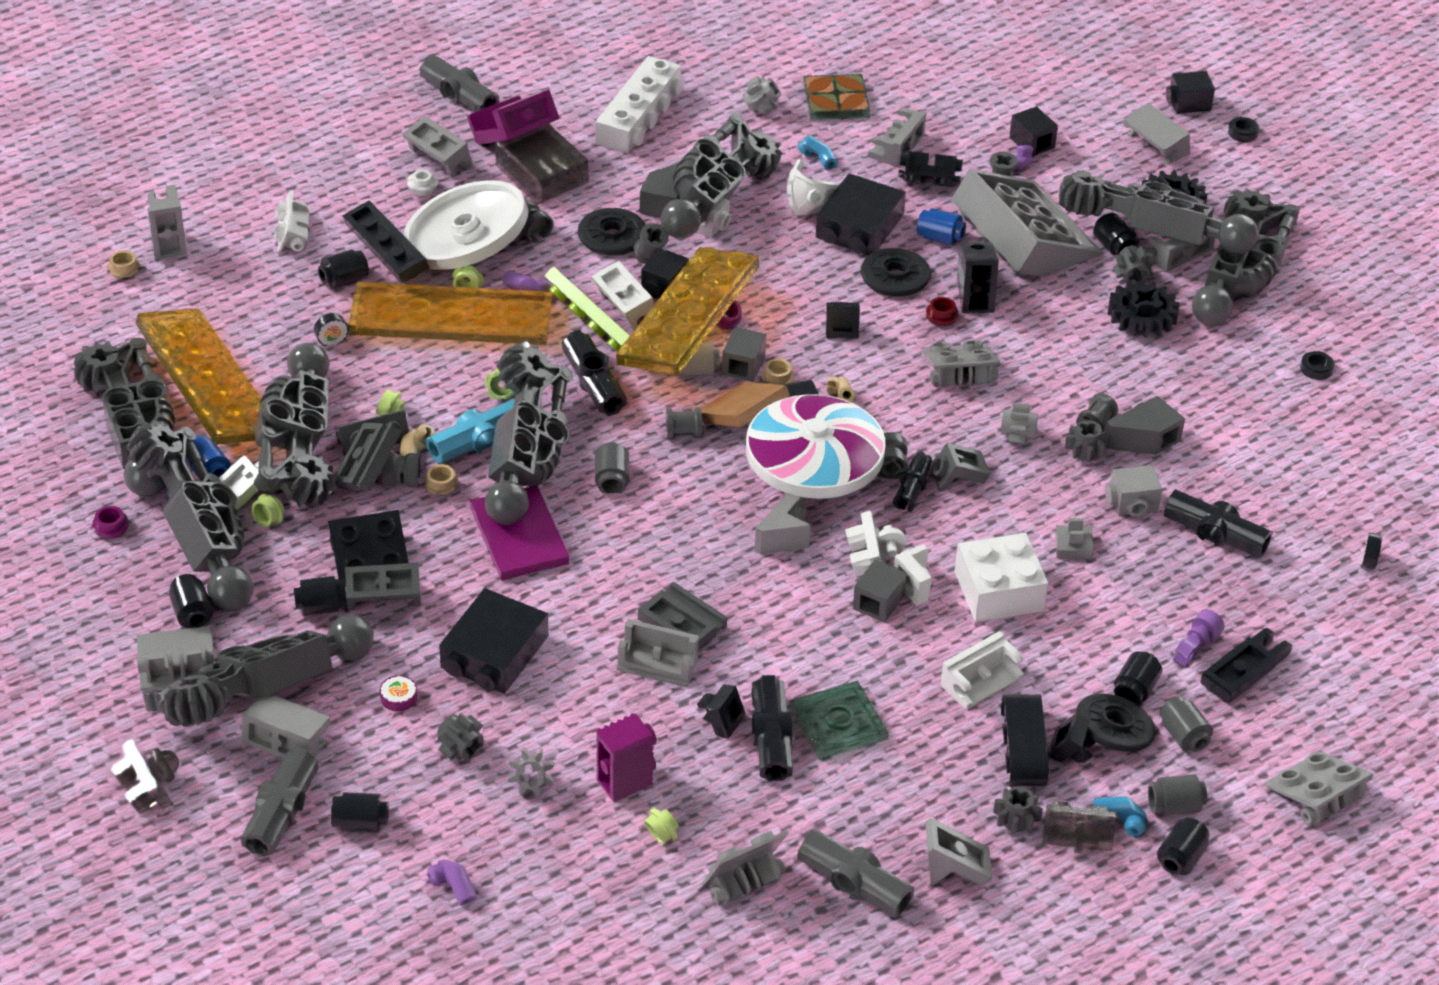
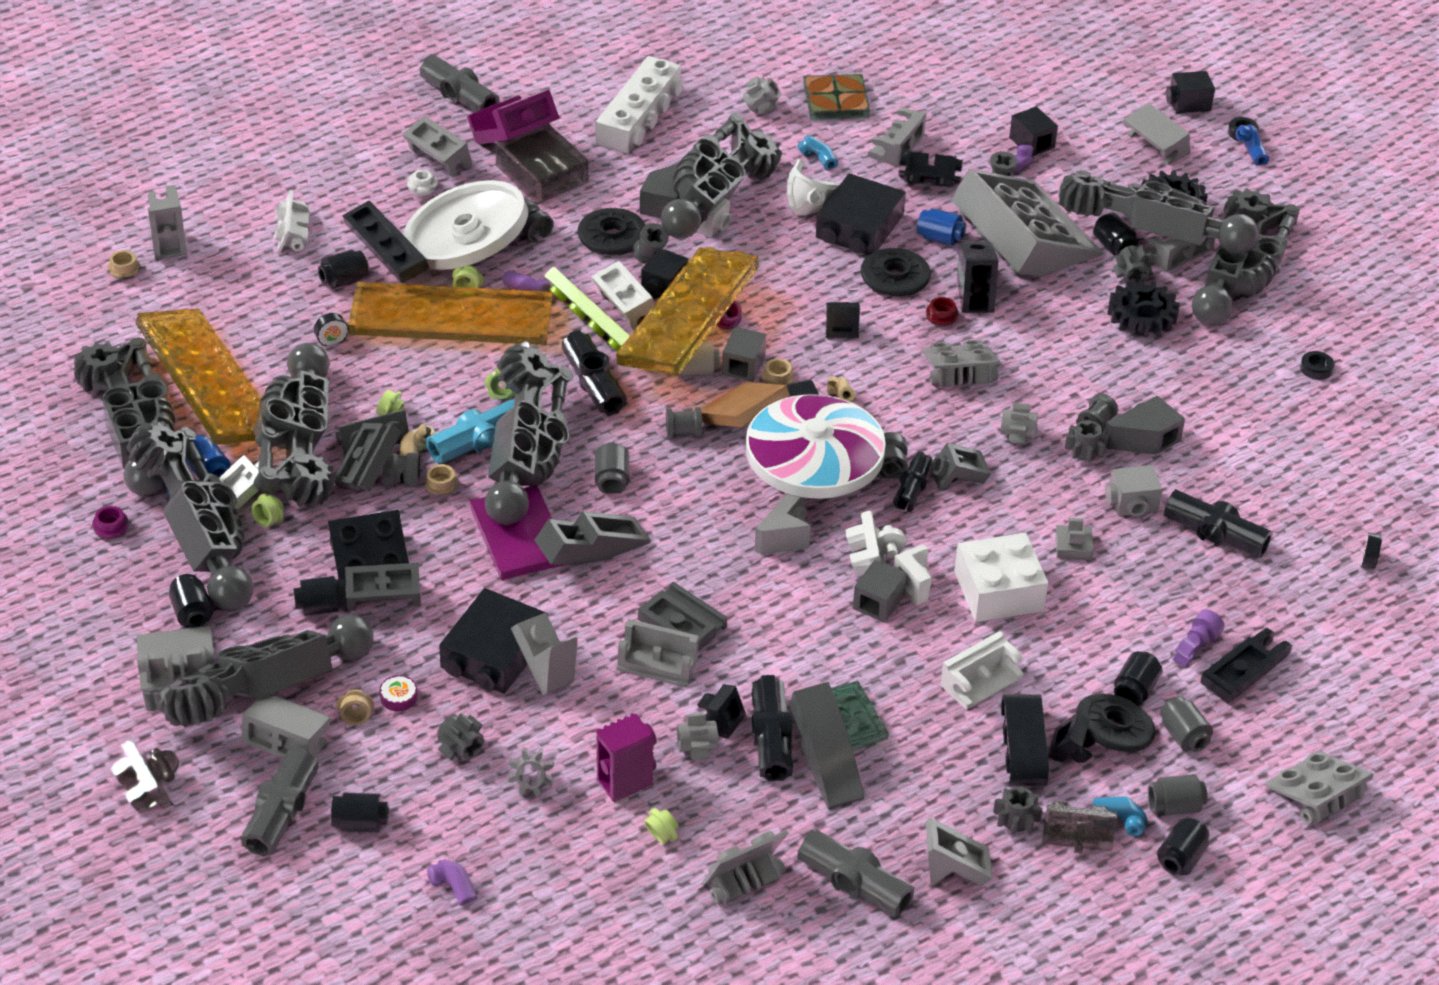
(349, 712): none -> tan plate
(547, 657): none -> light grey slope
(590, 538): none -> dark grey slope
(697, 736): none -> light grey gear
(827, 745): none -> dark grey slope
(1253, 143): none -> blue arm

